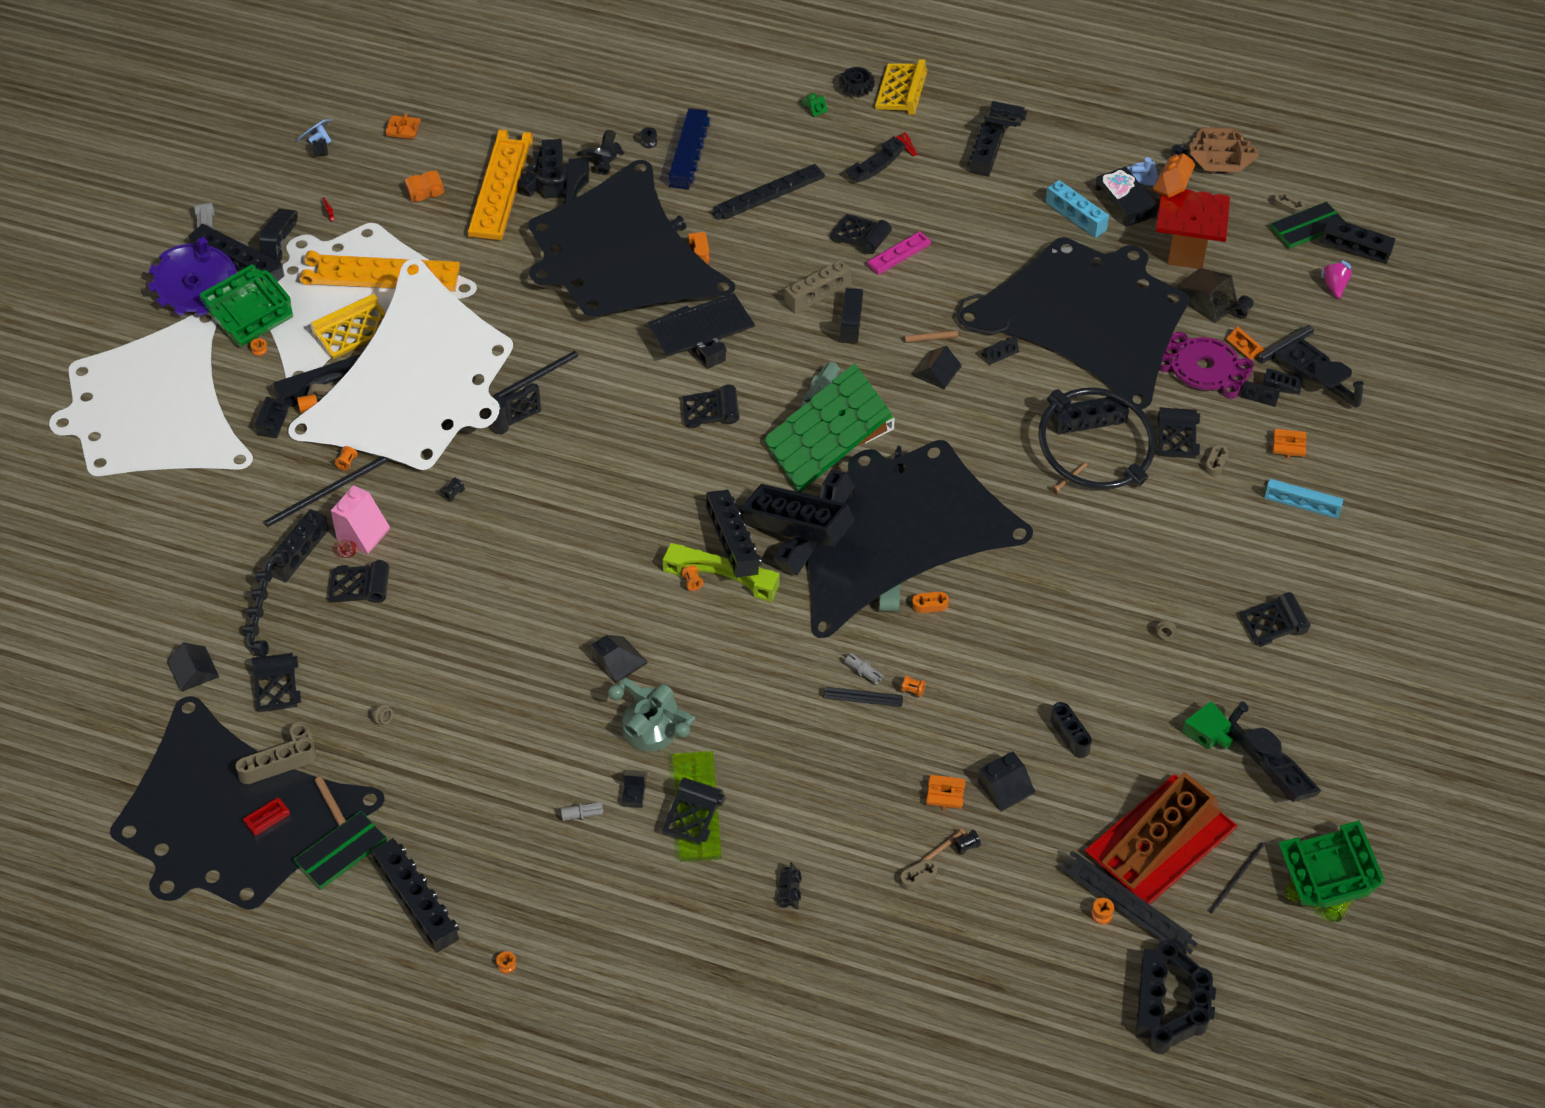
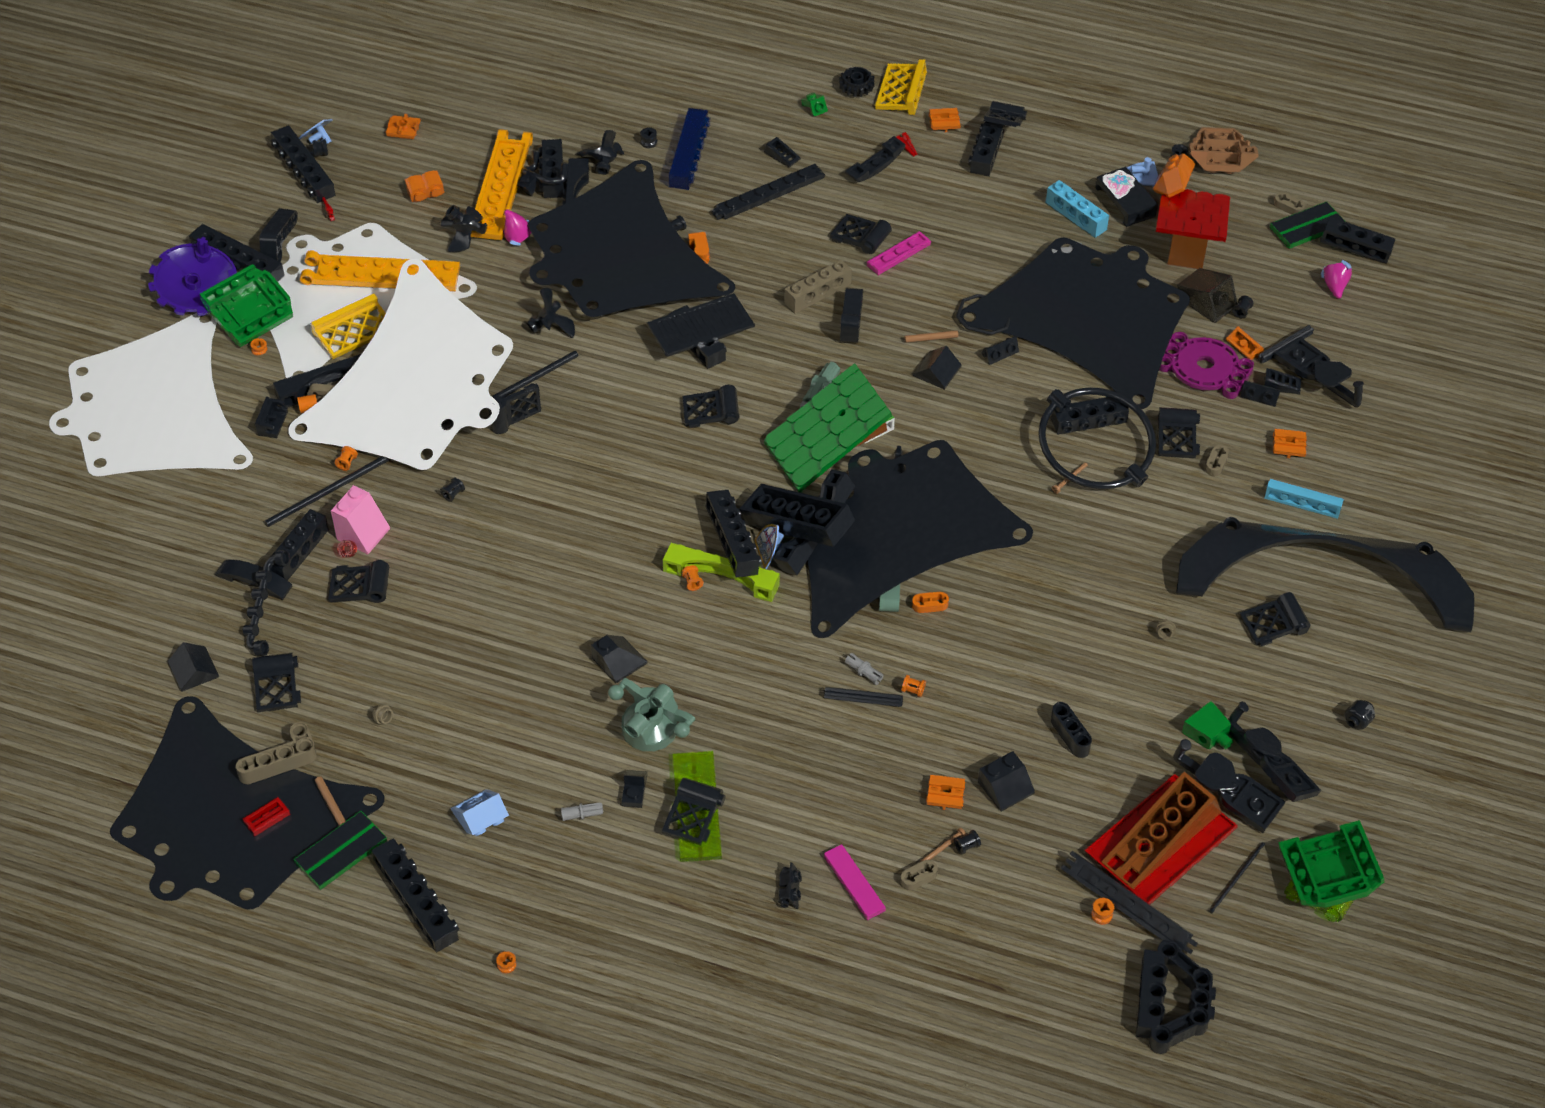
(204, 214): light grey piece -> none
(246, 572): none -> black slope
(302, 164): none -> black brick
(464, 225): none -> black animal
(480, 812): none -> light blue slope
(515, 228): none -> dark pink hat
(548, 316): none -> black animal
(768, 542): none -> shield
(773, 150): none -> black slope
(854, 882): none -> dark pink tile
(944, 119): none -> orange piece
(1249, 801): none -> black plate
(1359, 714): none -> black head
(1429, 573): none -> black panel

